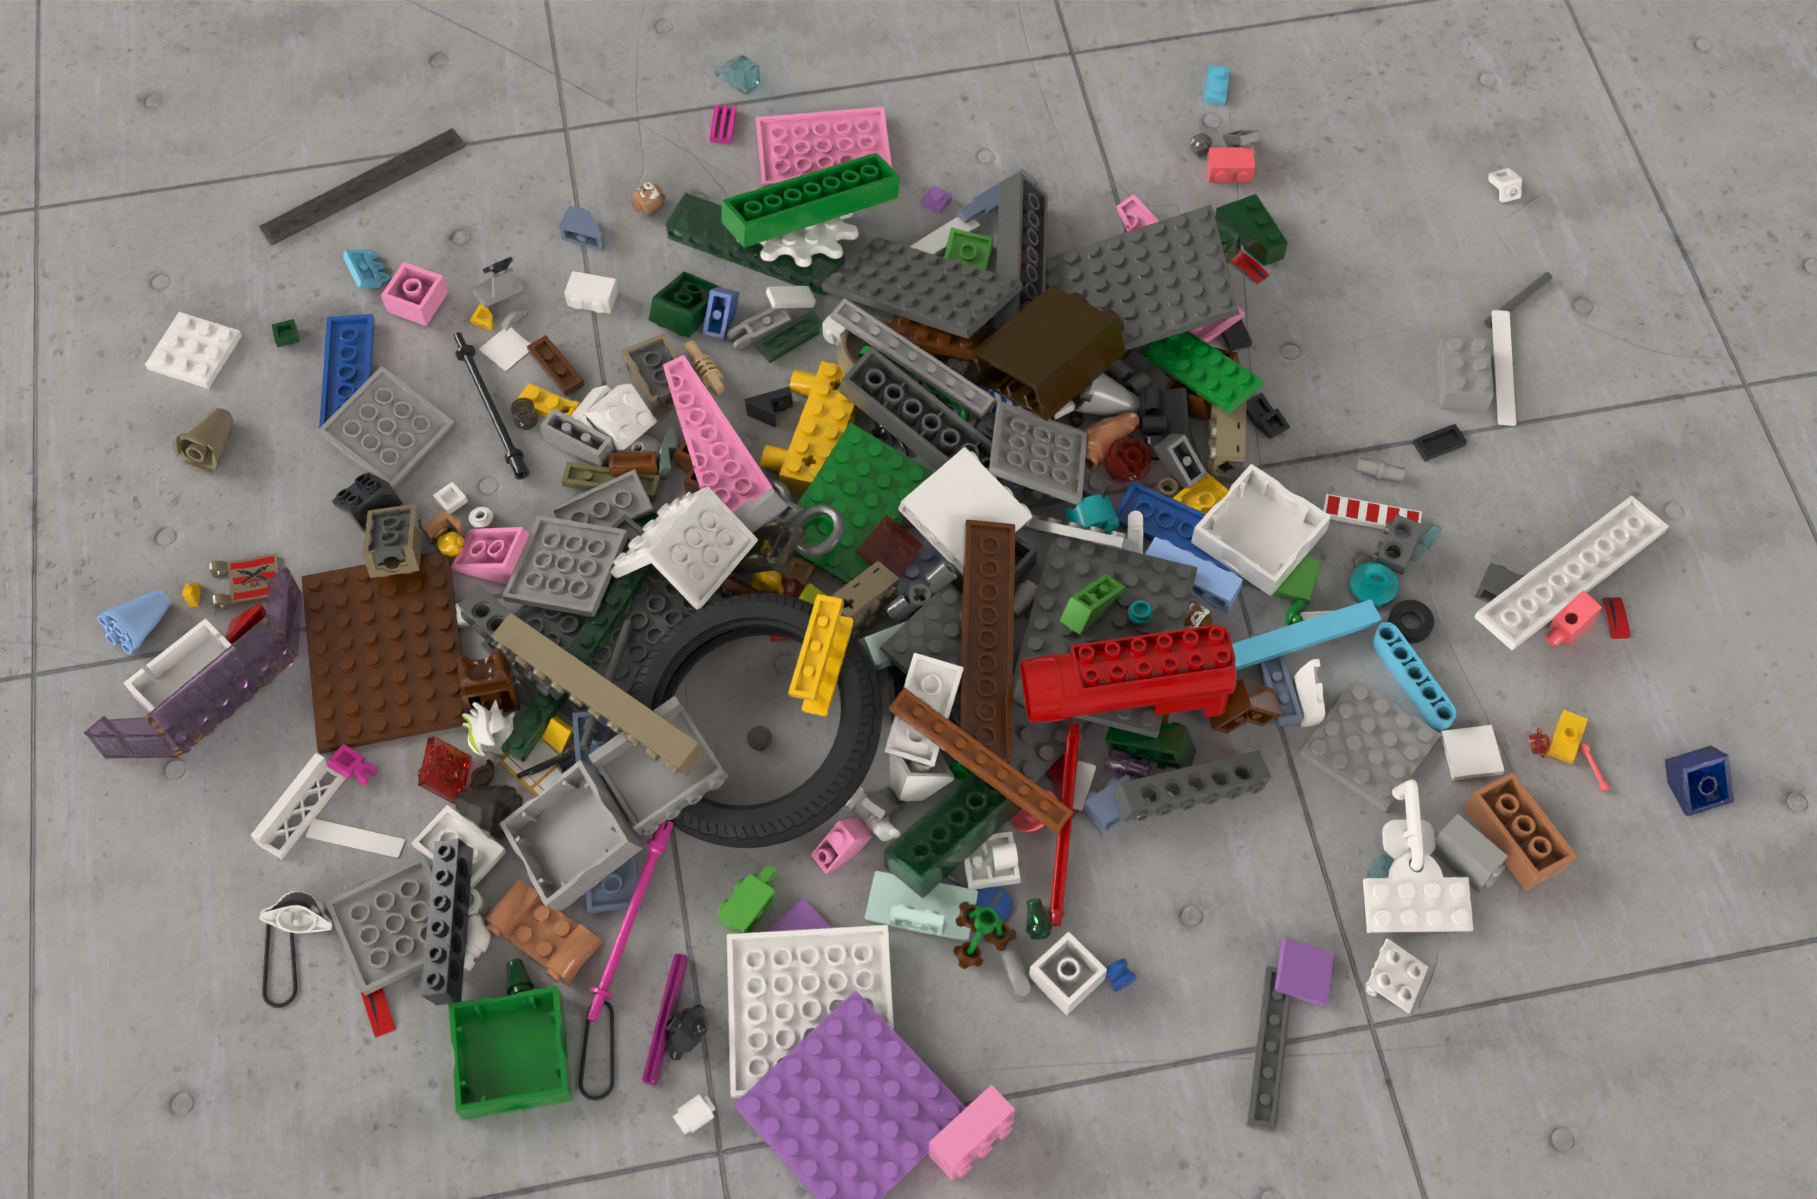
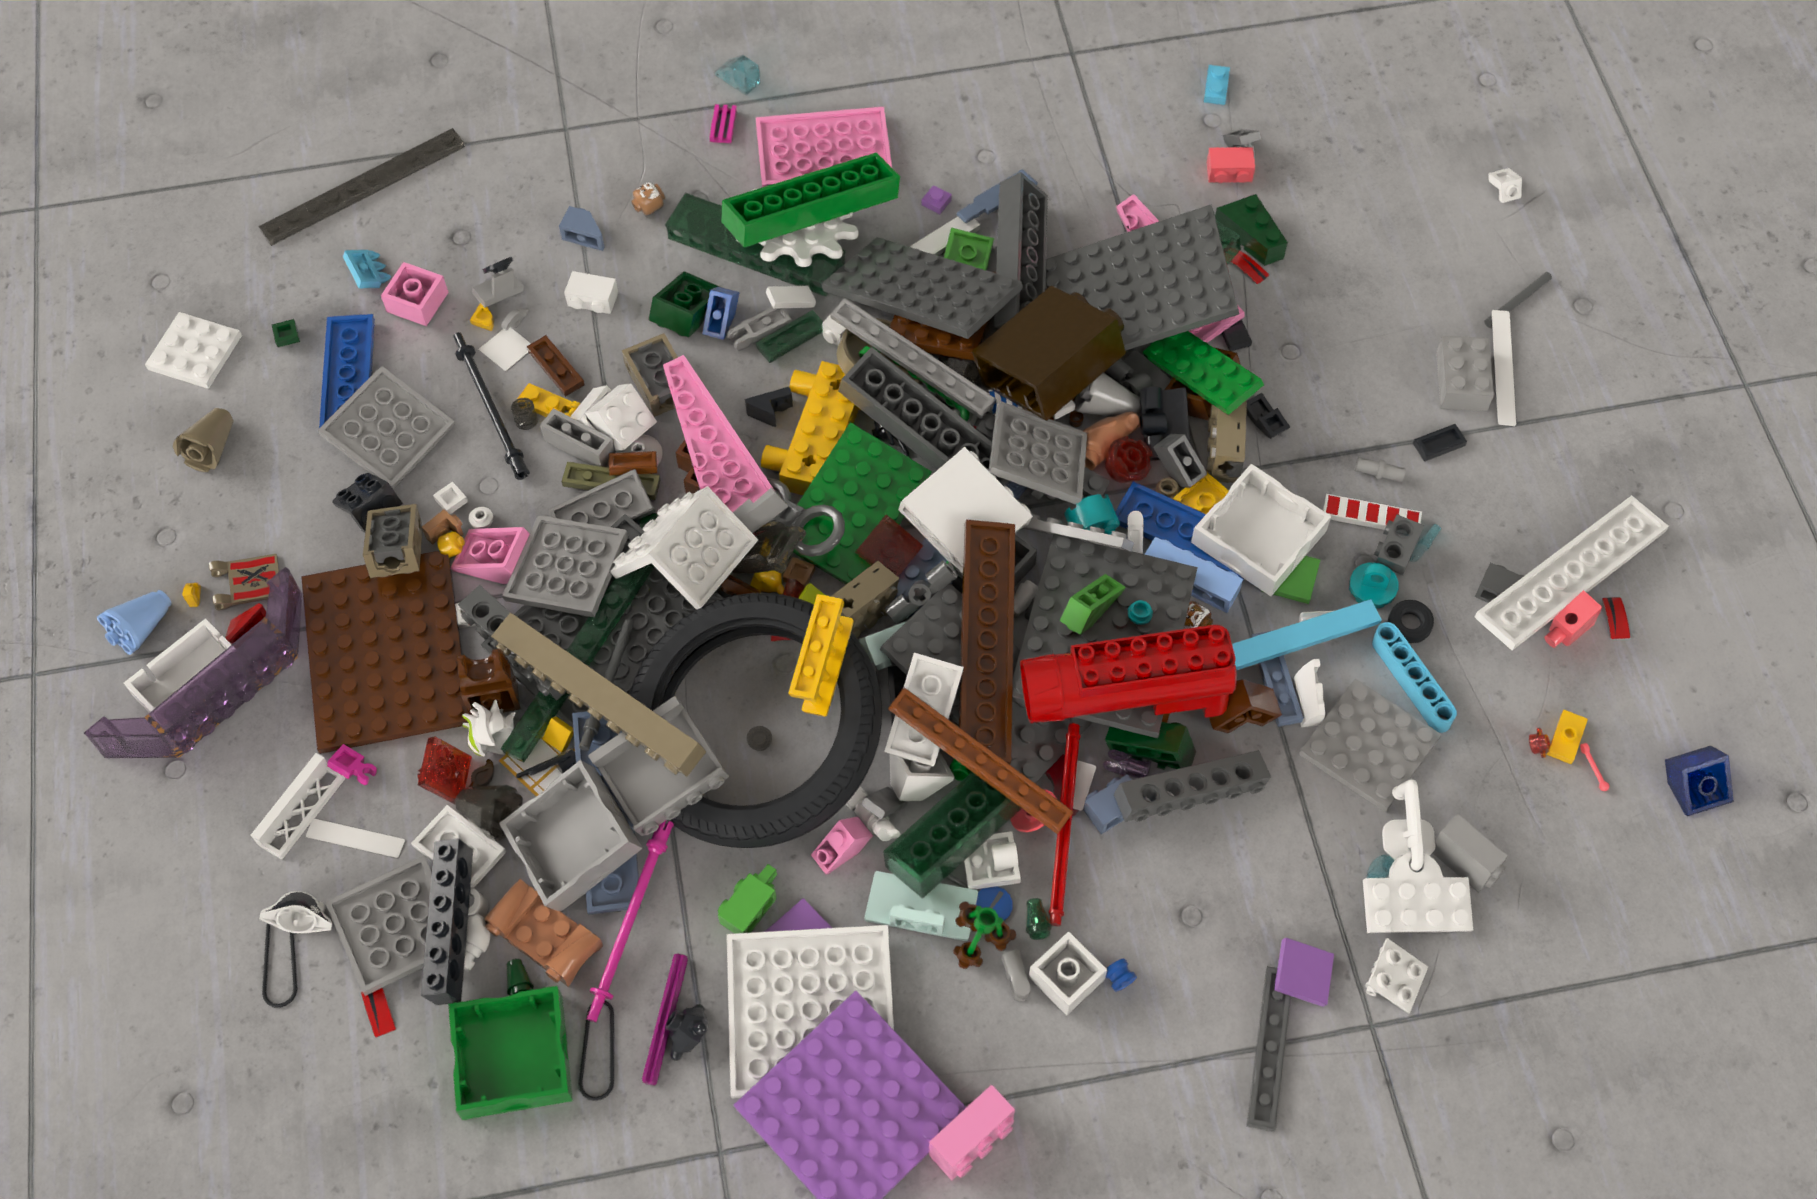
(666, 452): sand green slope -> none
(694, 1114): white brick -> none
(705, 367): tan hinge -> none
(1200, 144): dark grey plate -> none
(1293, 614): green arm -> none
(1472, 752): white tile -> none
(1521, 830): nougat brick -> none

